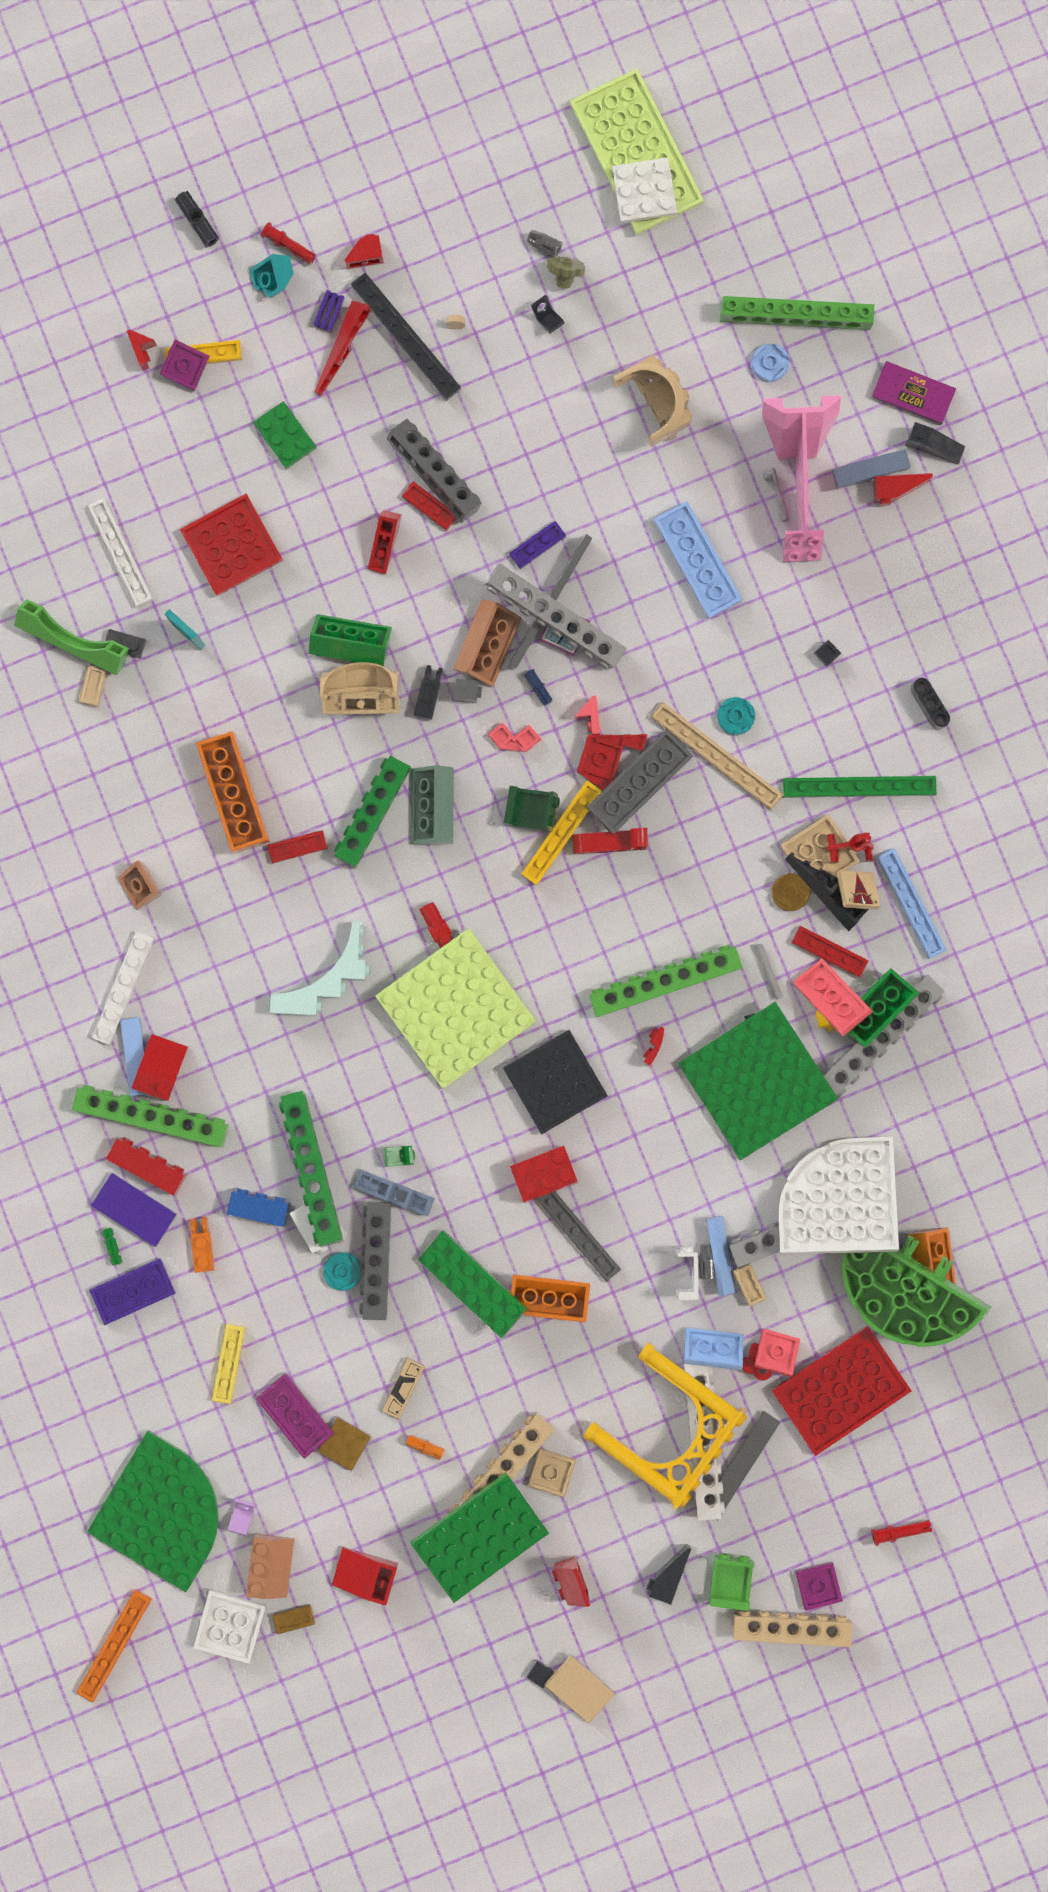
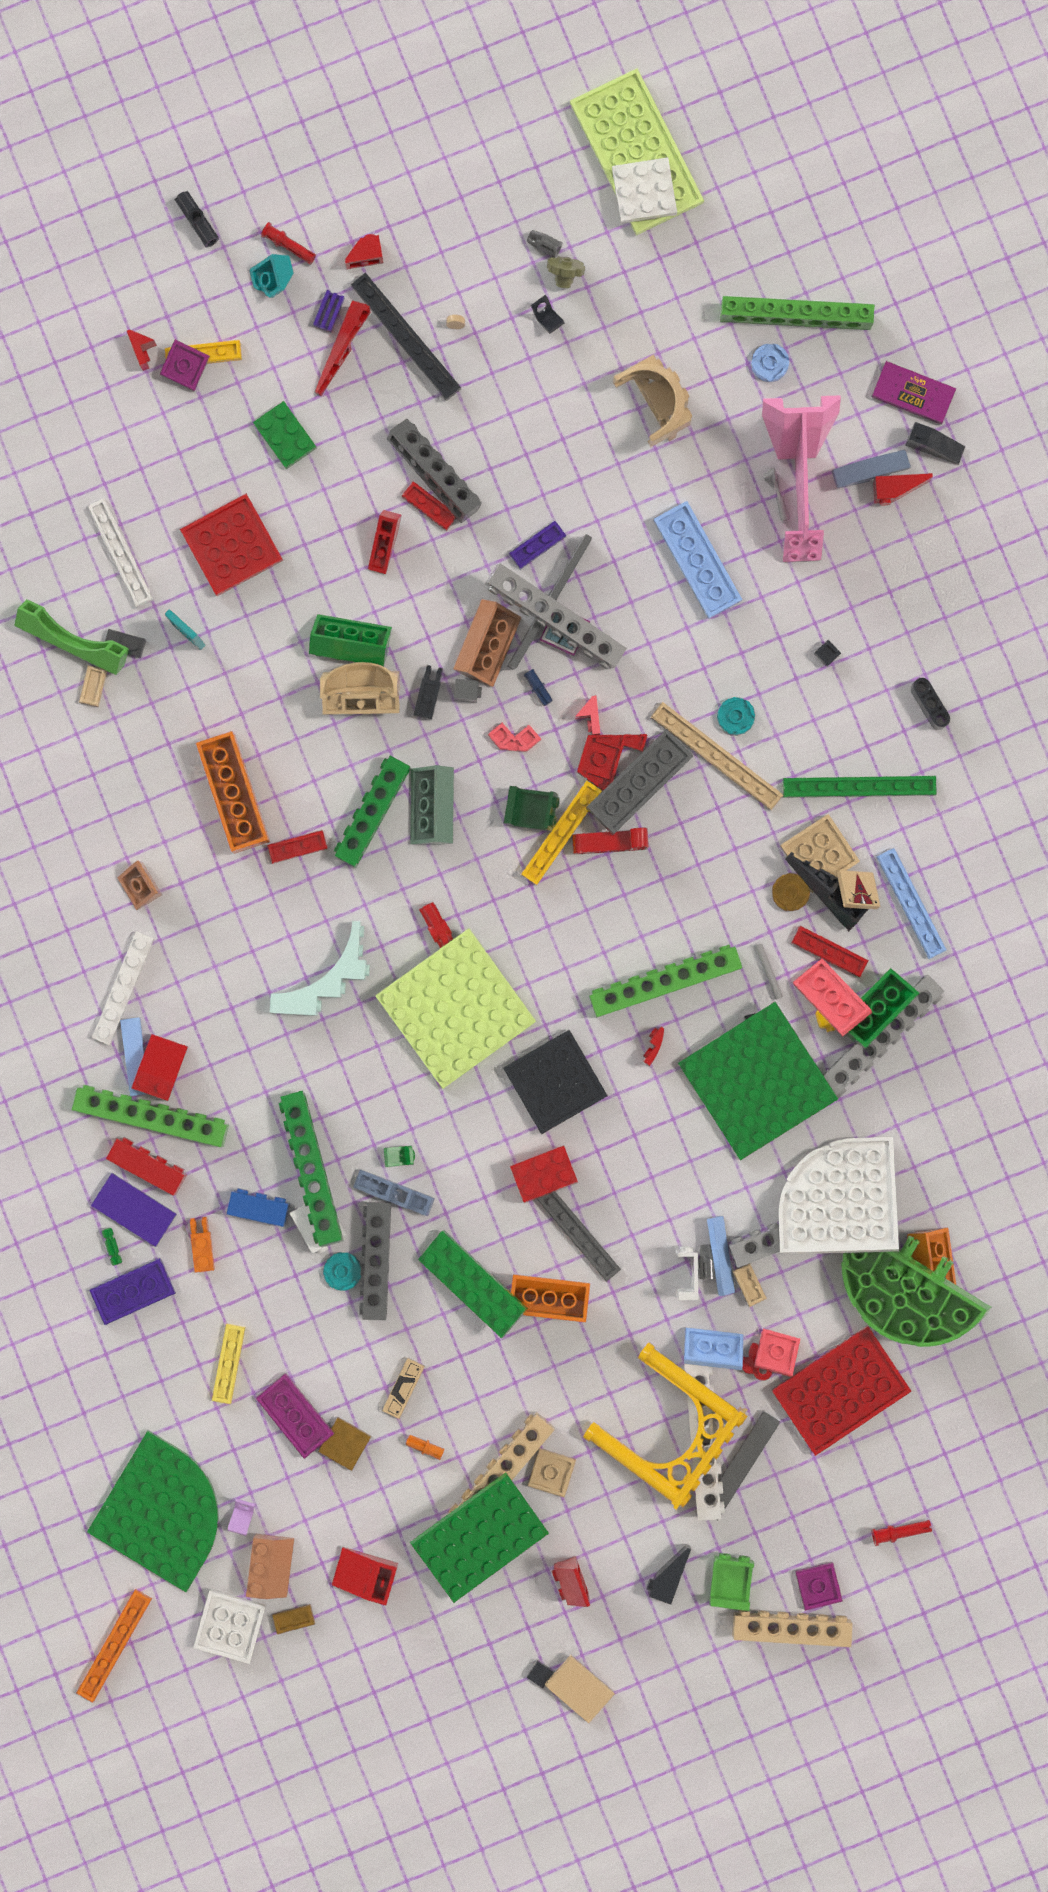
(856, 843): red axle -> none

